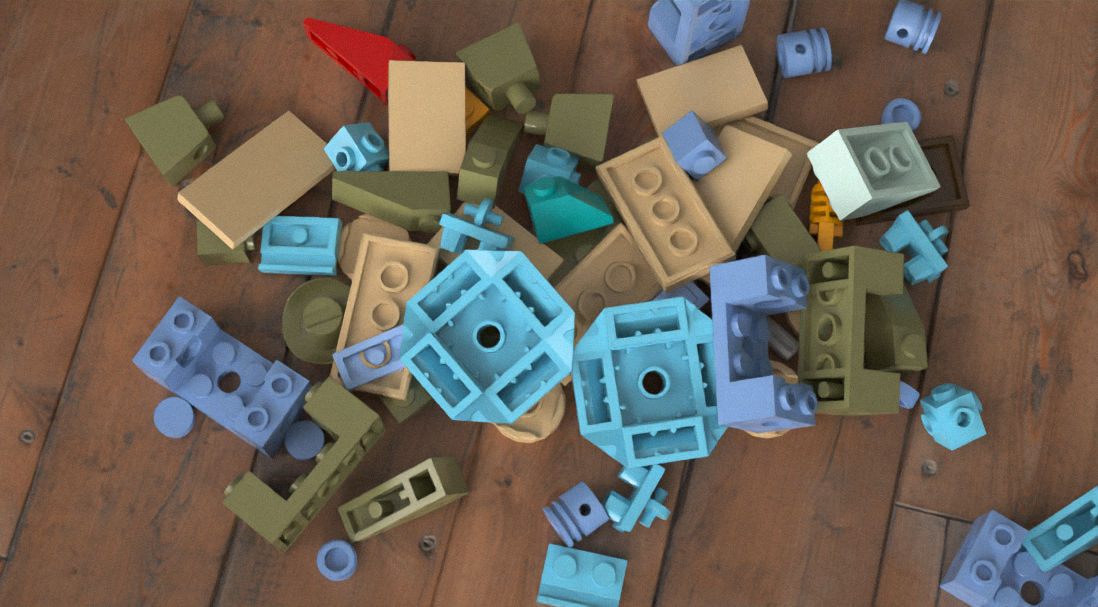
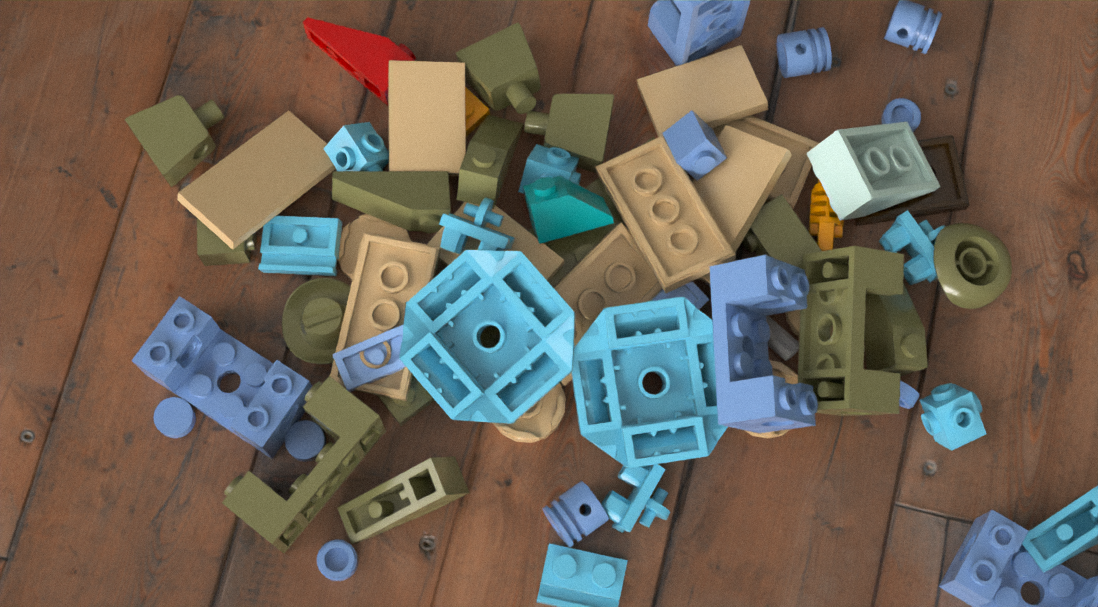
(971, 265): none -> olive hat

